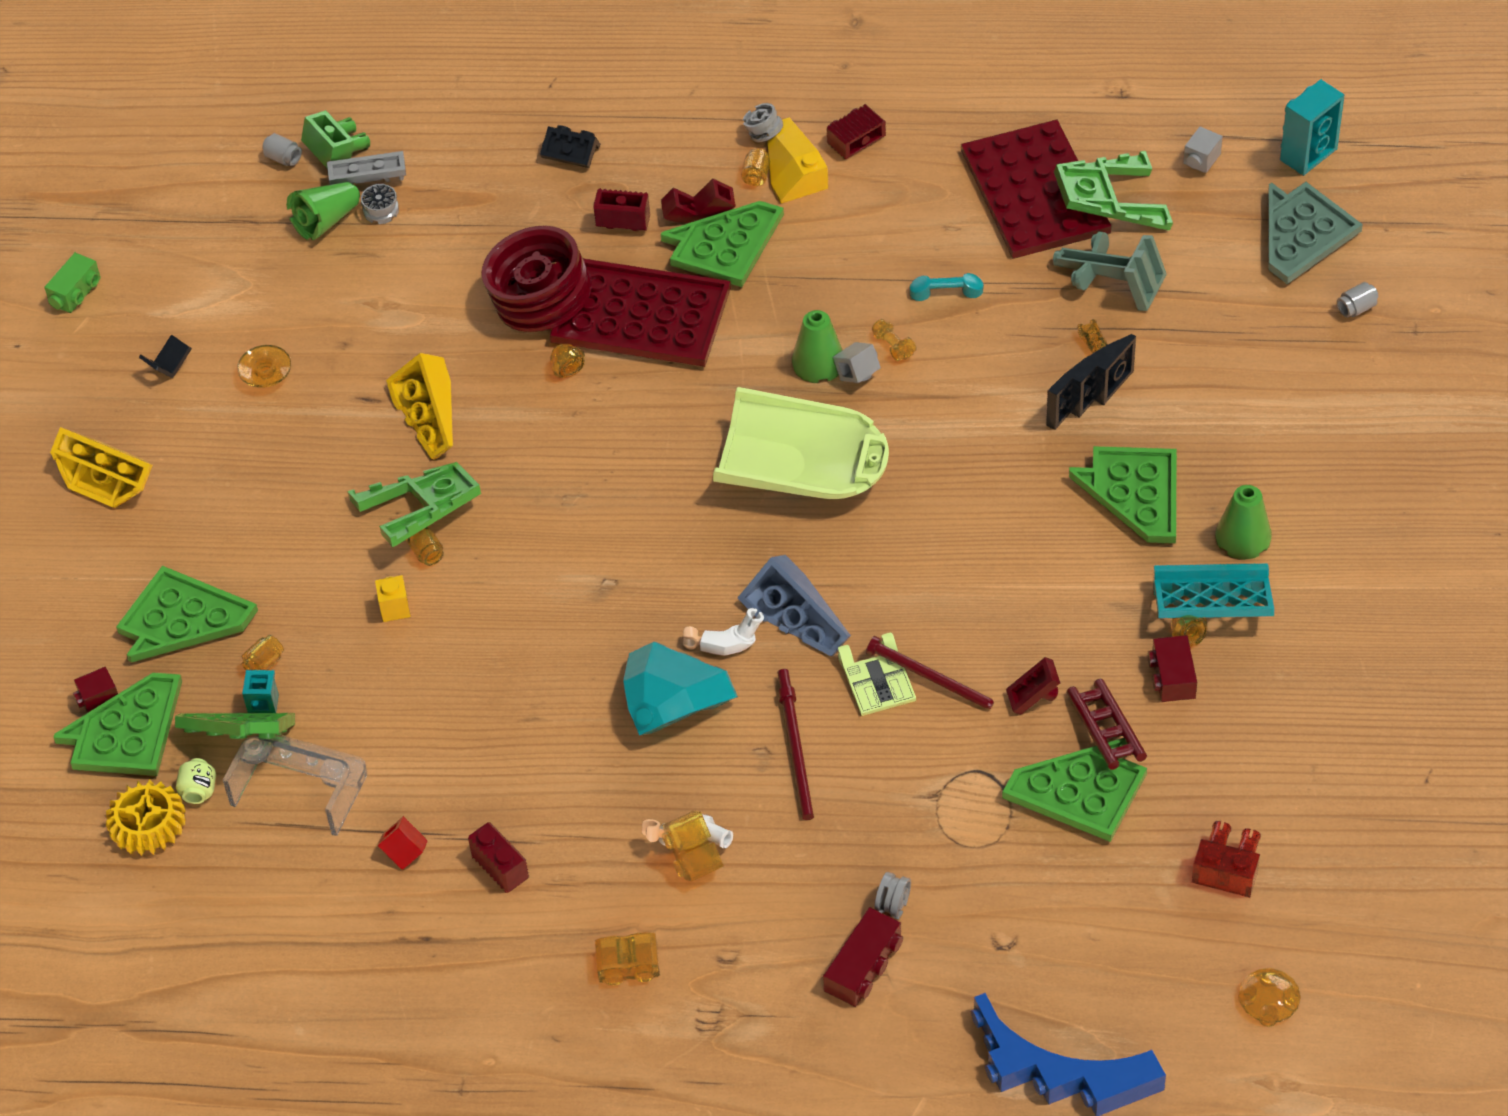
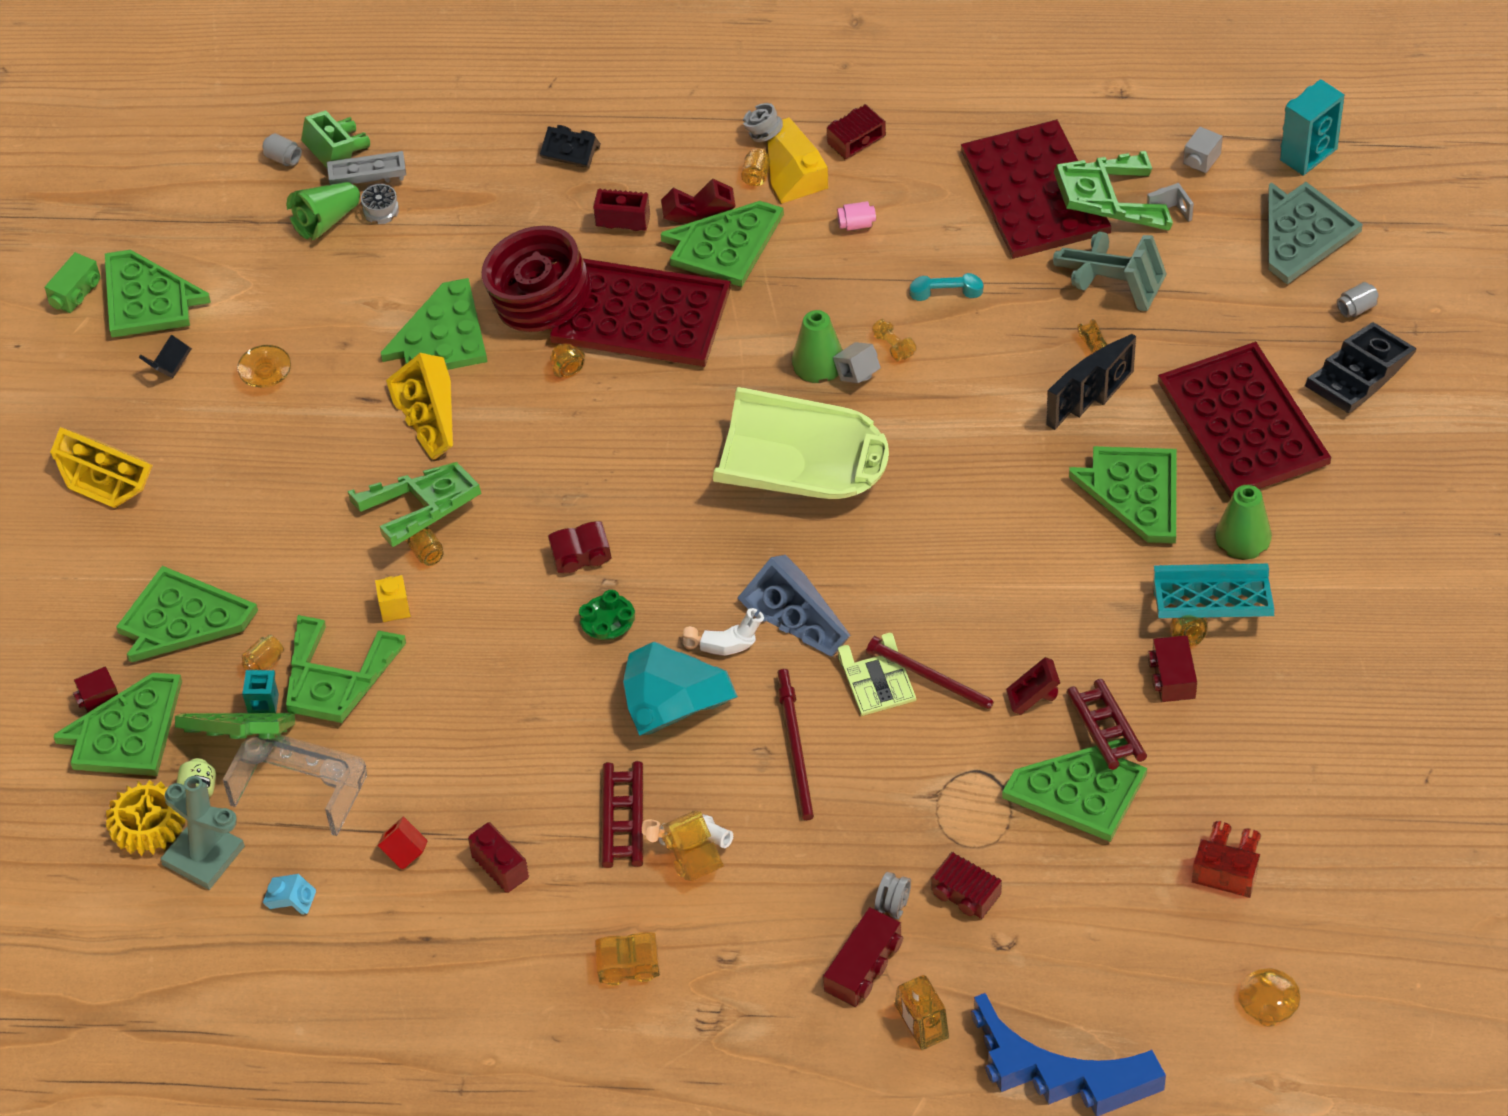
(146, 295): none -> bright green wing
(205, 844): none -> sand green piece
(290, 891): none -> medium azure bracket
(332, 691): none -> bright green wing
(442, 328): none -> bright green wing
(579, 547): none -> dark red brick
(607, 616): none -> green dish
(634, 825): none -> dark red bar
(856, 216): none -> bright pink brick
(919, 1003): none -> clear yellow torso
(966, 886): none -> dark red brick
(1173, 196): none -> light grey bracket
(1244, 419): none -> dark red plate
(1360, 367): none -> black slope

